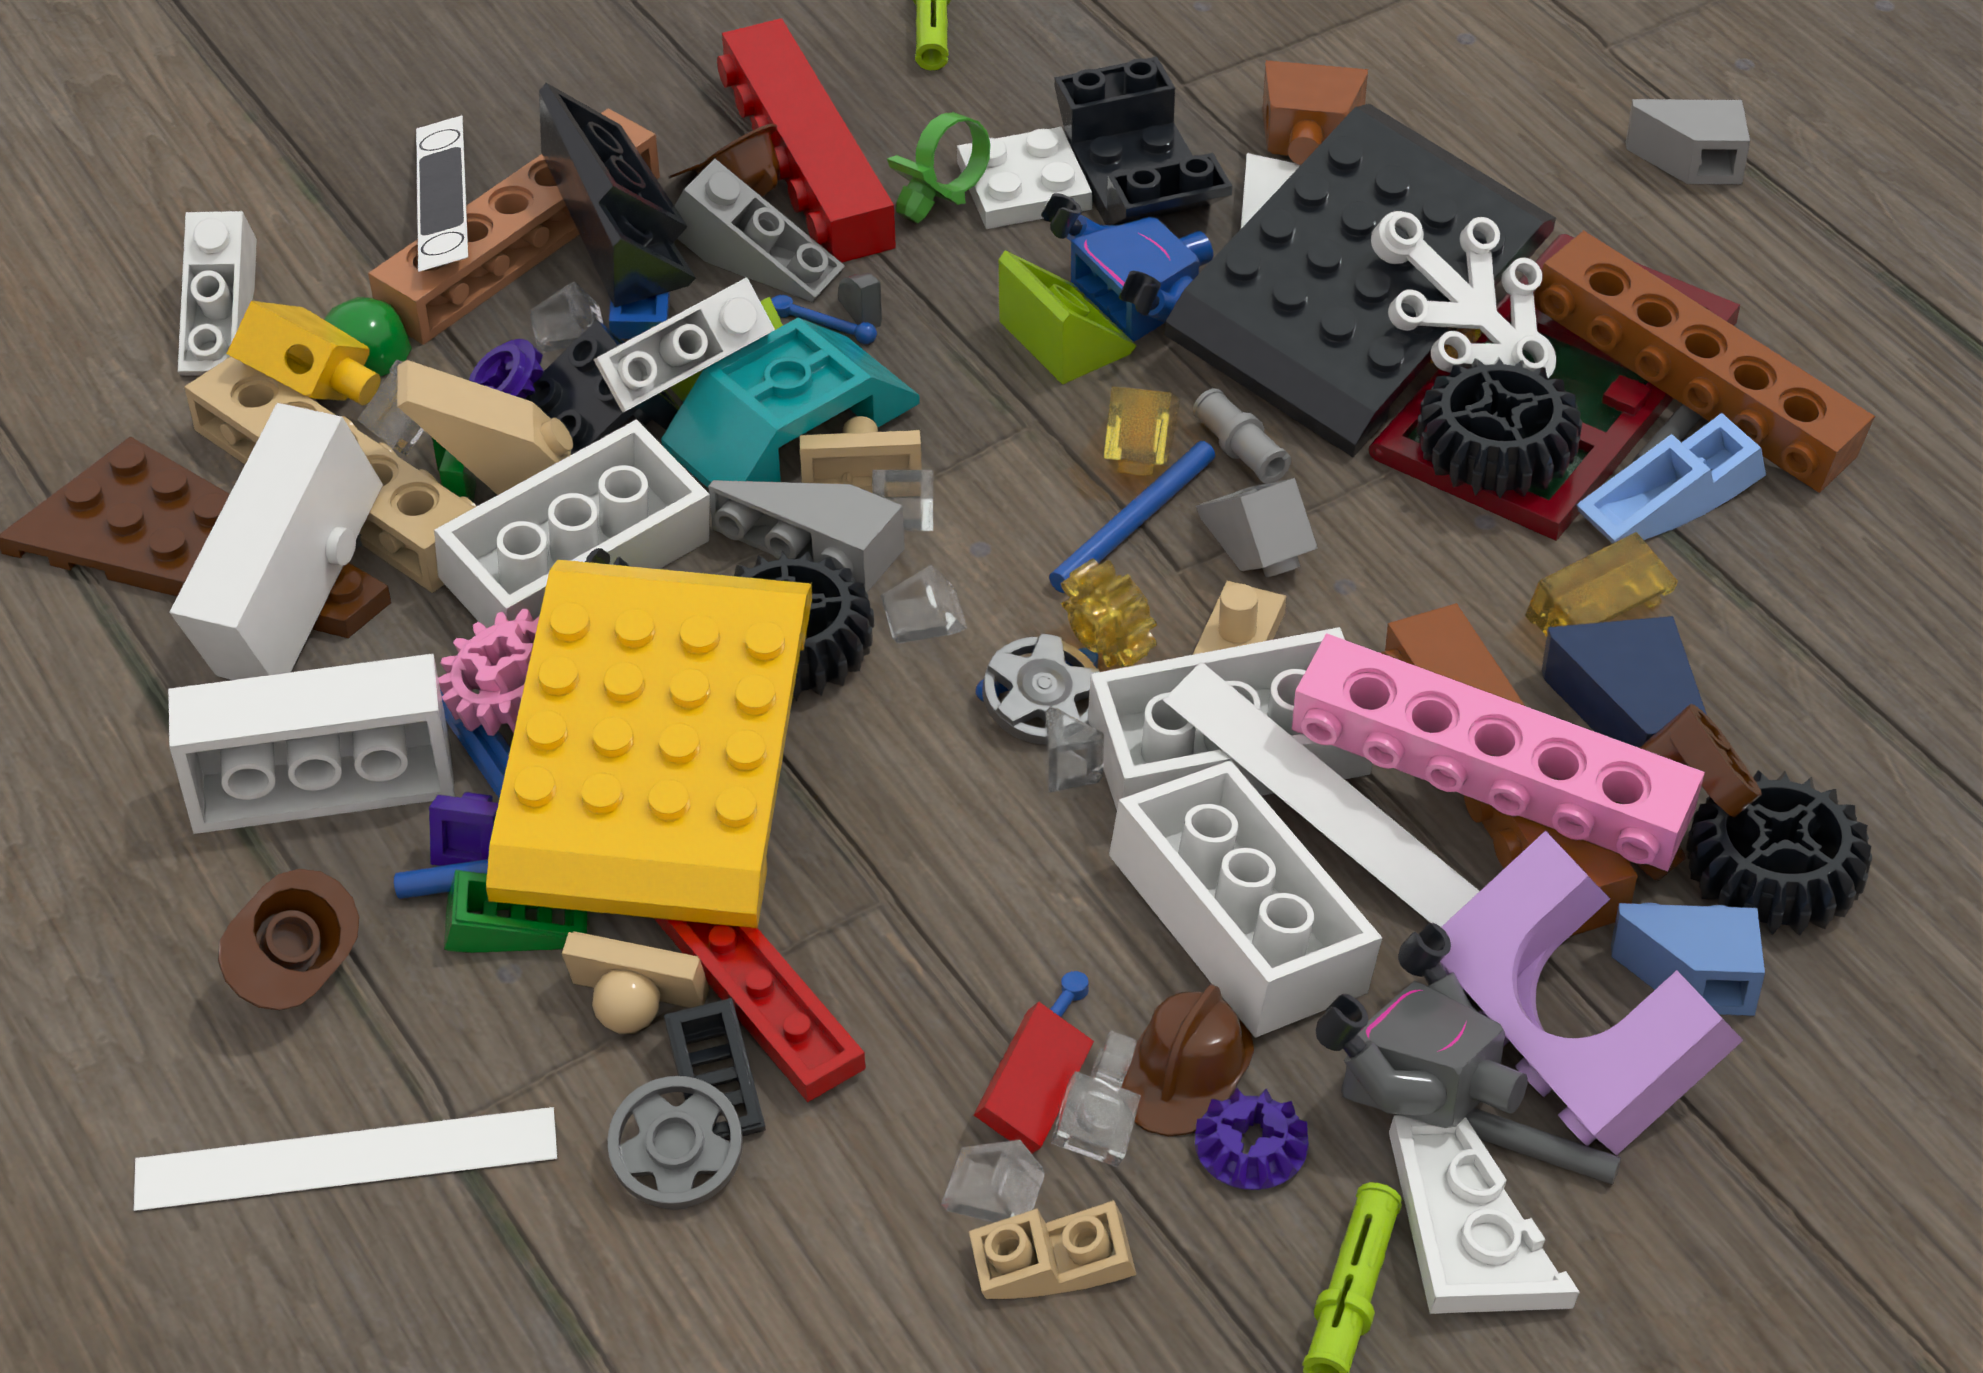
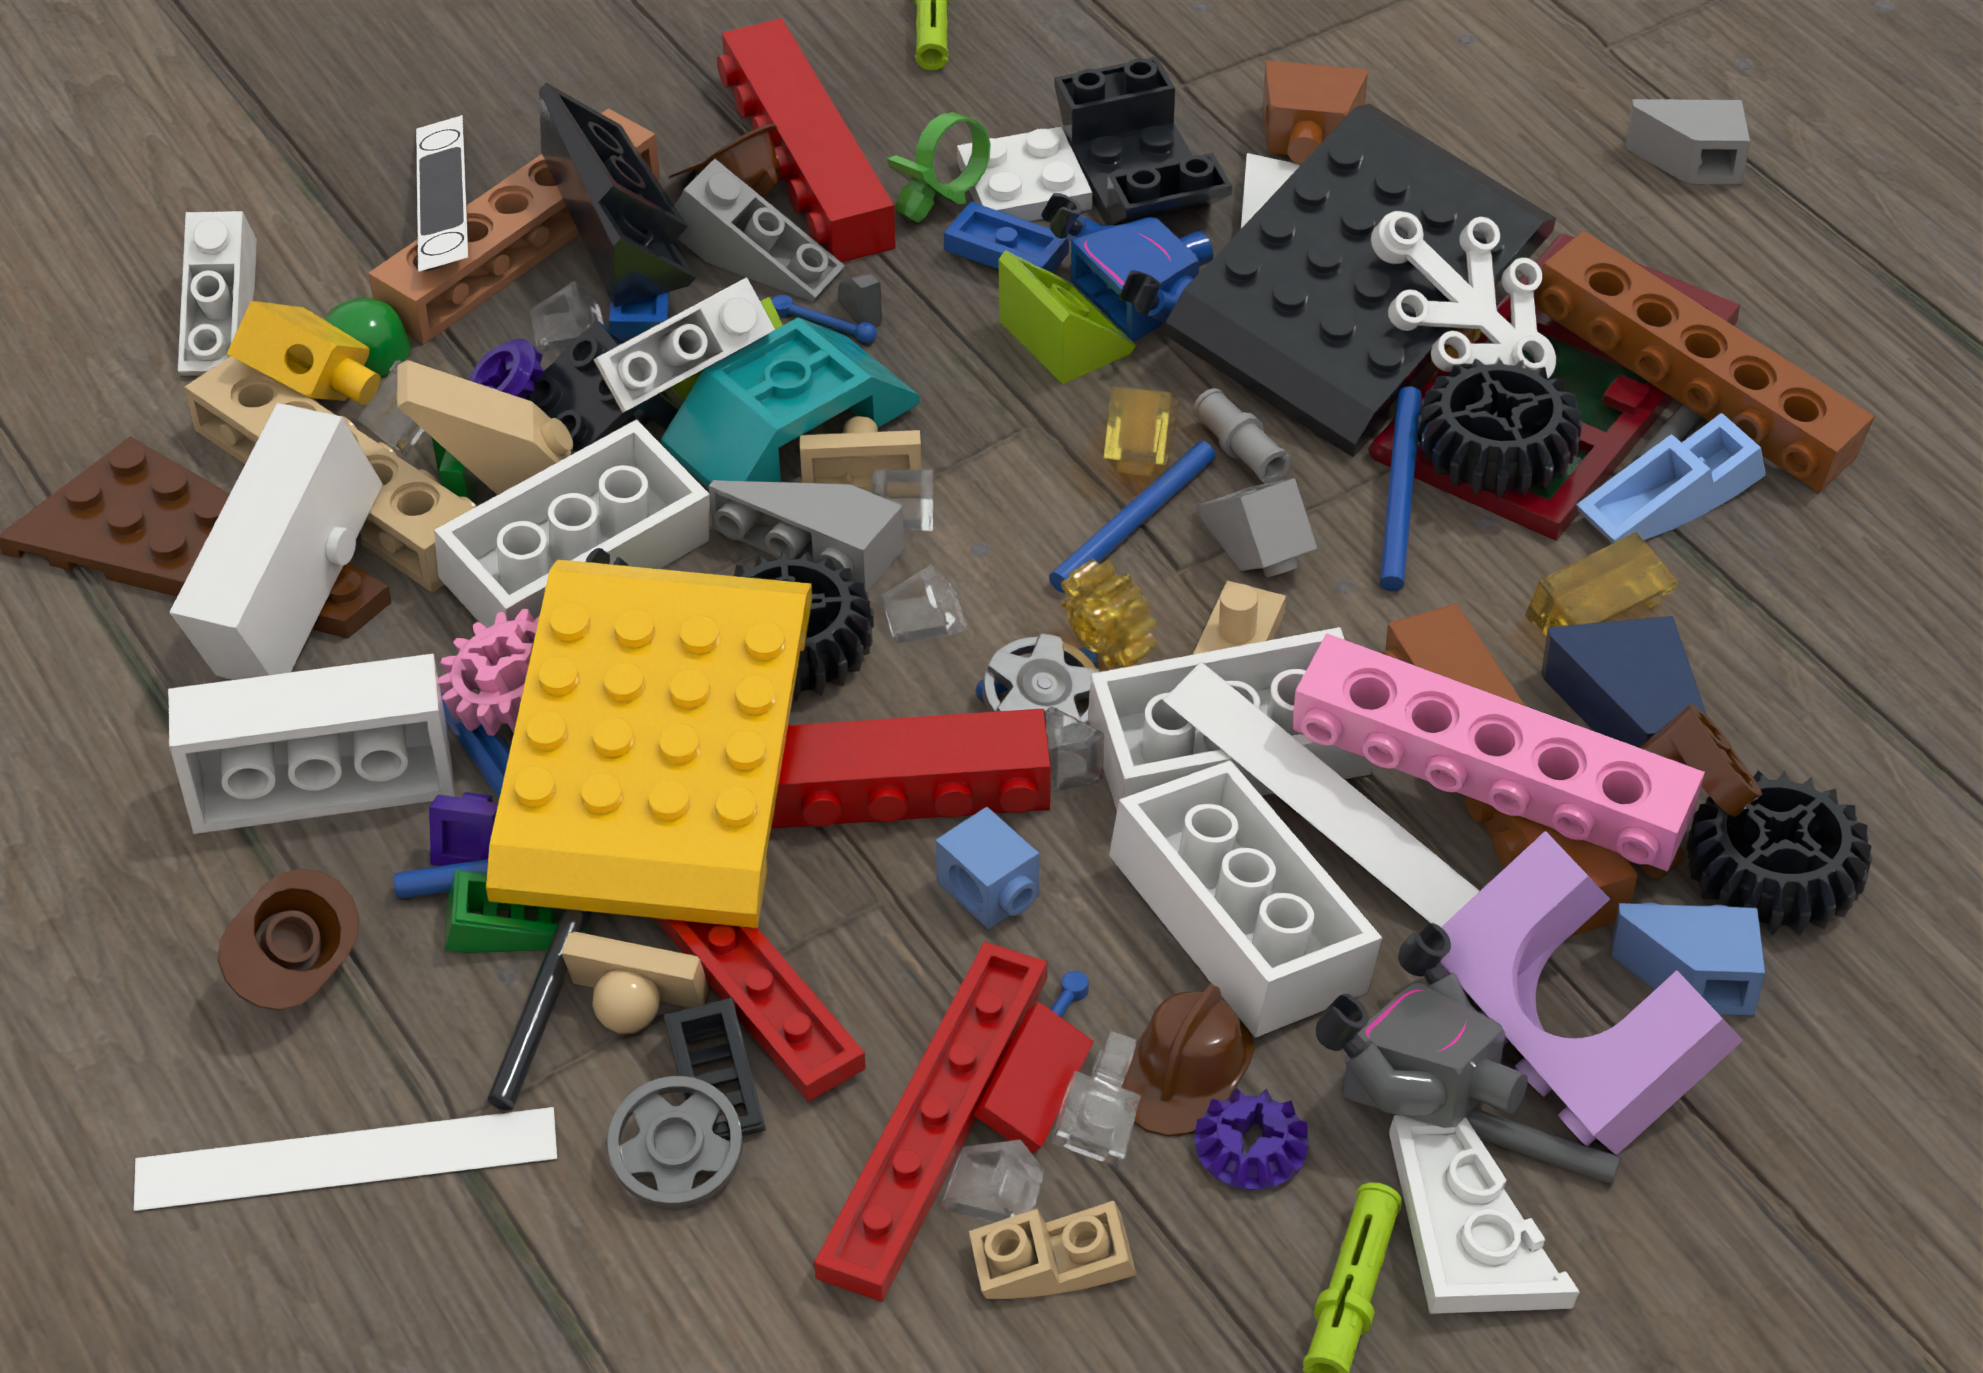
(535, 1014): none -> black bar
(913, 768): none -> red brick
(929, 1124): none -> red plate
(986, 233): none -> blue plate
(988, 868): none -> medium blue brick
(1400, 489): none -> blue bar

